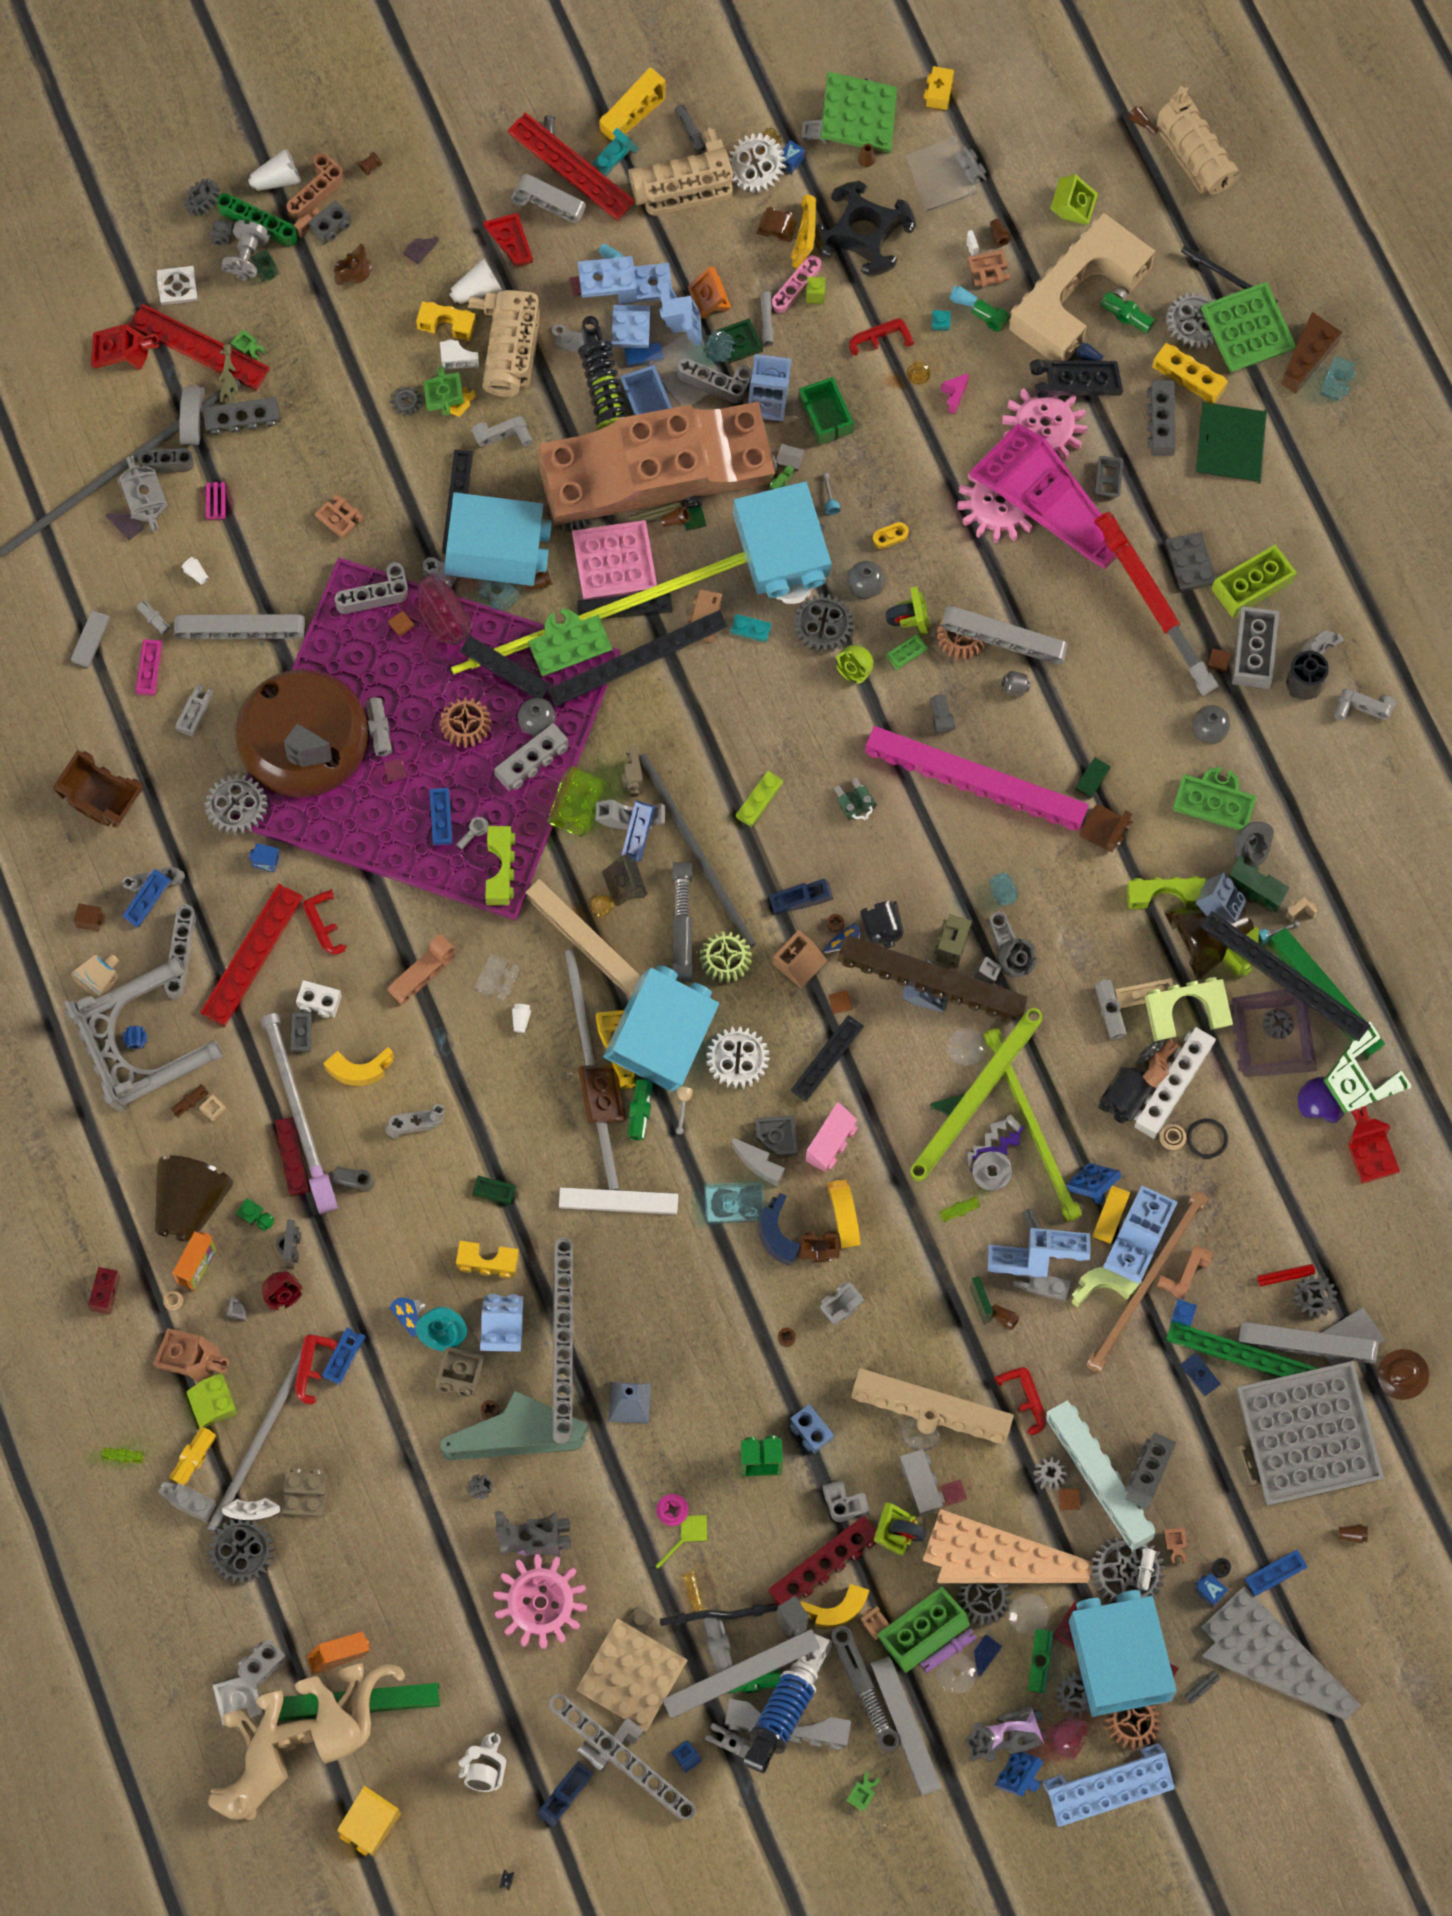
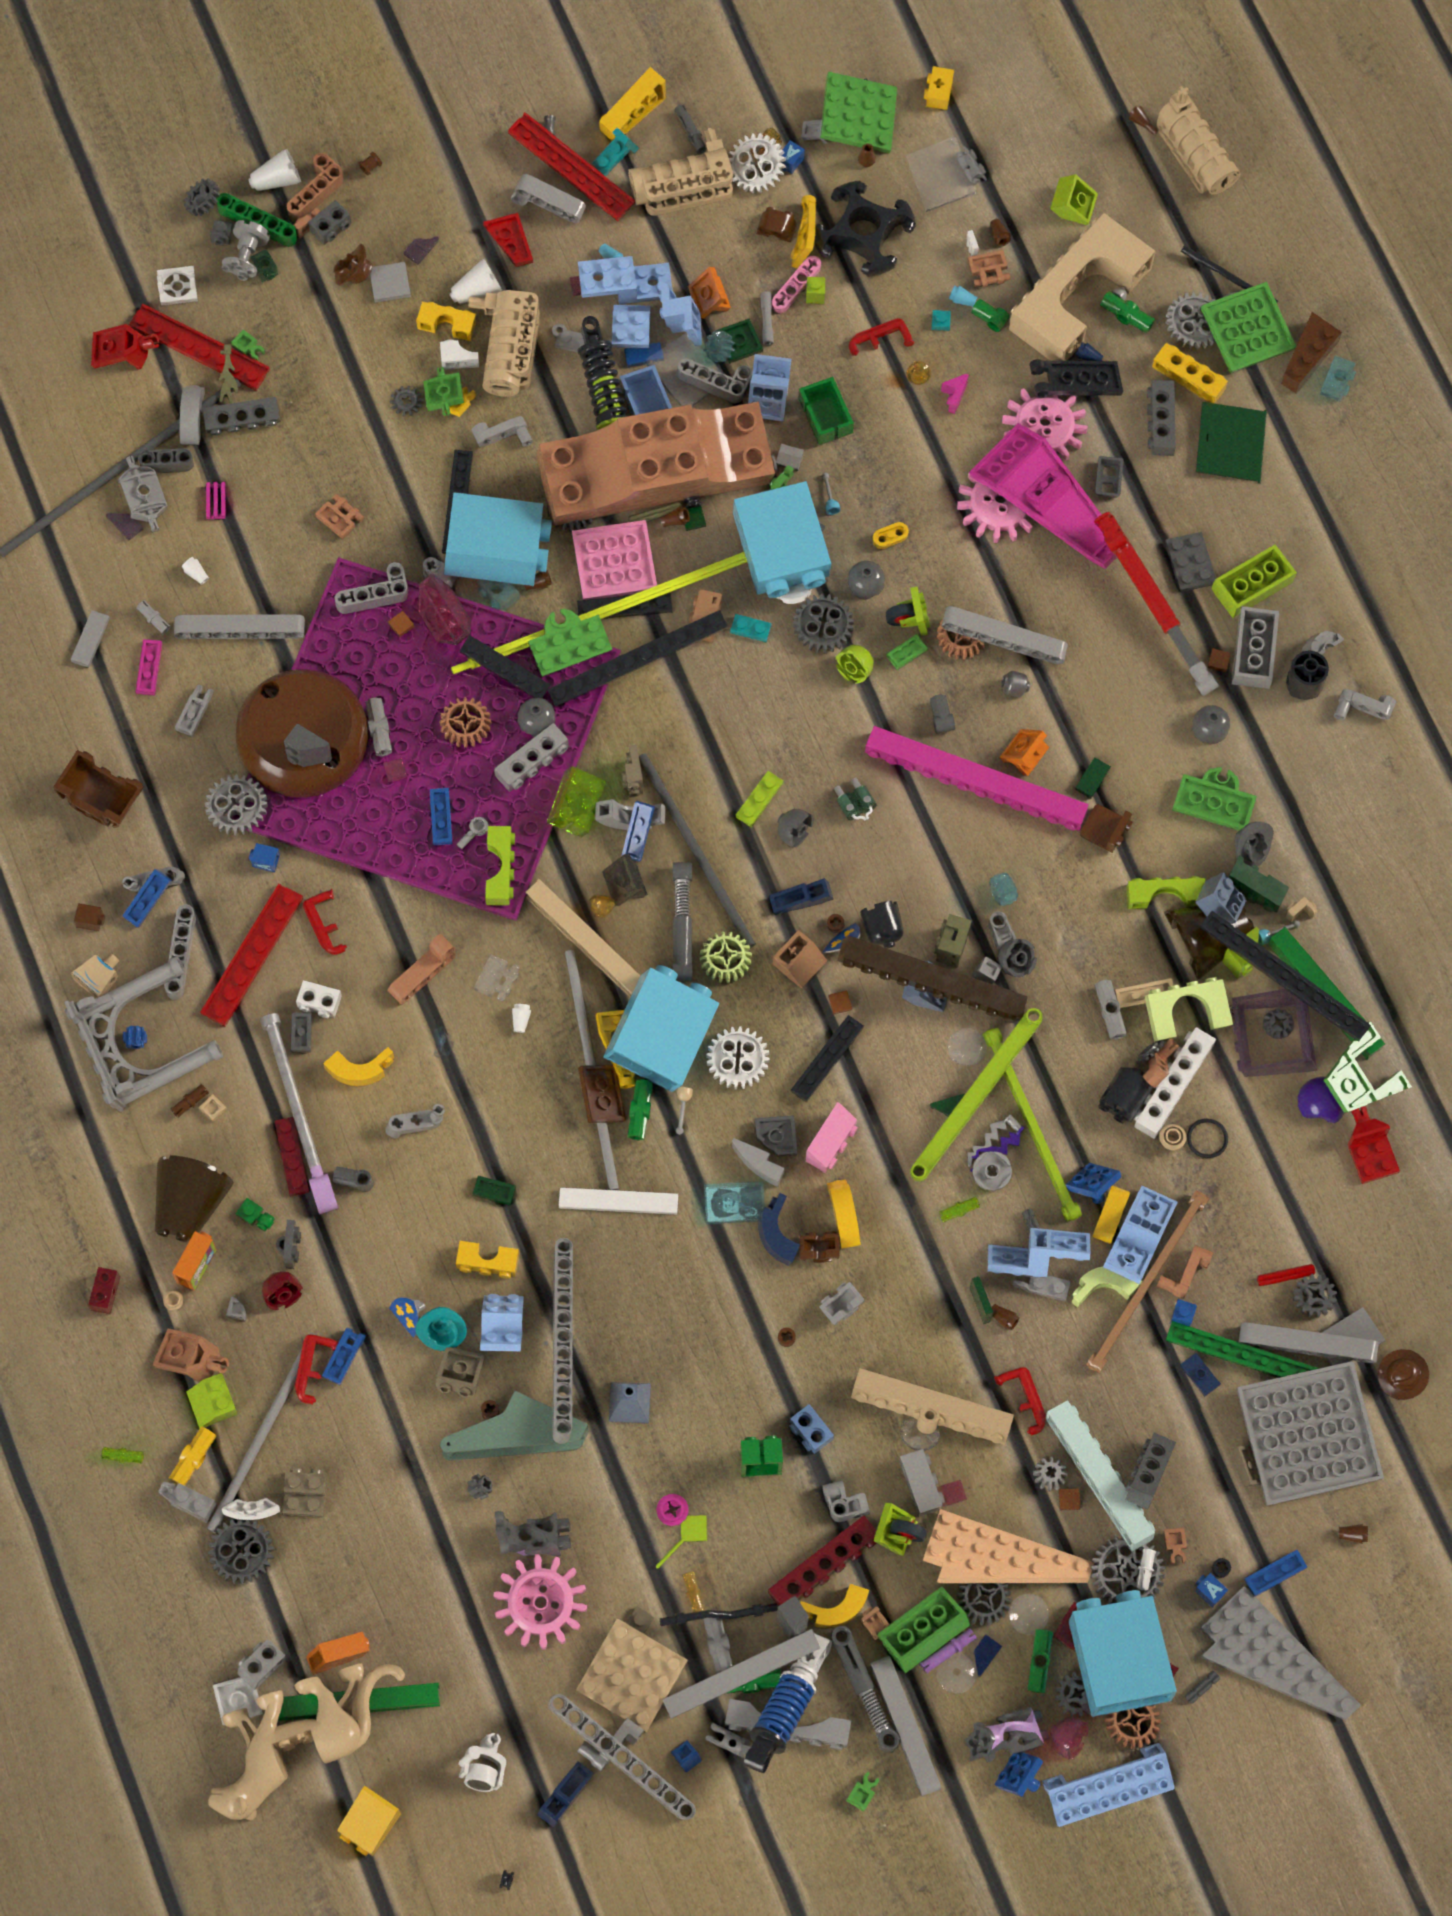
(390, 282): none -> light grey tile
(793, 826): none -> dark grey cylinder
(1025, 750): none -> orange bracket

